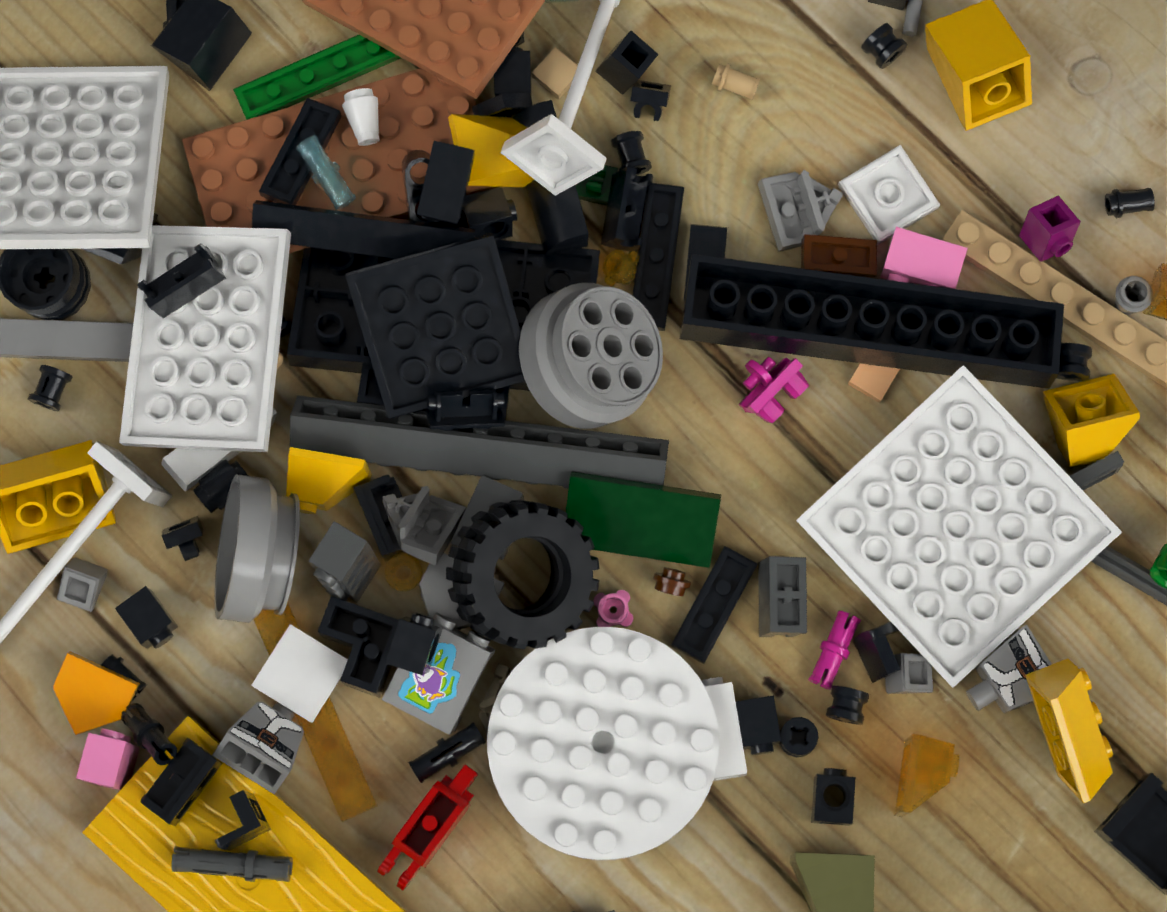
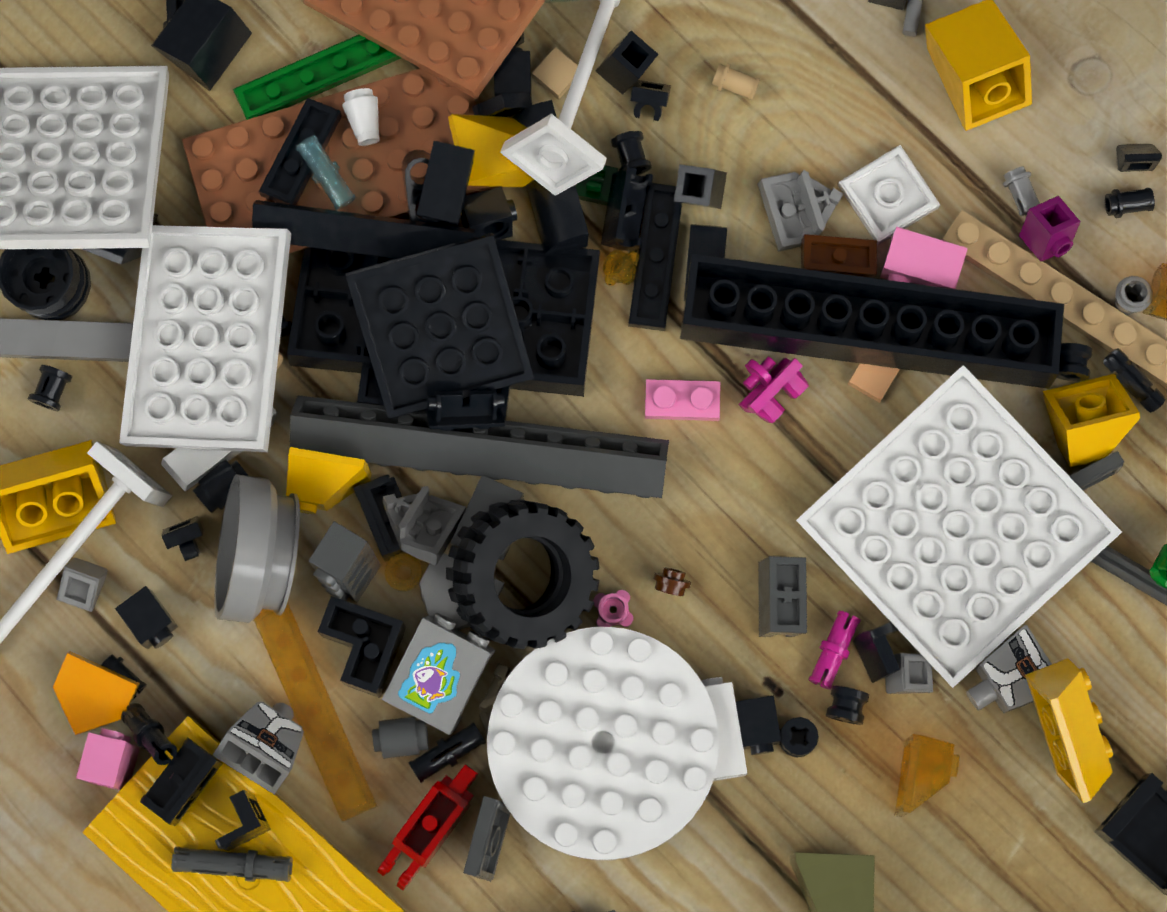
(182, 282): black hinge -> none
(300, 673): white sticker -> none
(400, 737): none -> dark grey brick
(414, 644): black brick -> none
(487, 839): none -> dark grey tile
(612, 346): light grey wheel -> none
(645, 518): dark green tile -> none
(682, 400): none -> bright pink plate
(700, 186): none -> black brick
(714, 604): black tile -> none
(821, 811): black brick -> none
(884, 46): black wheel -> none
(1021, 189): none -> light grey pin
(1134, 380): none -> black axle
(1137, 157): none -> black slope

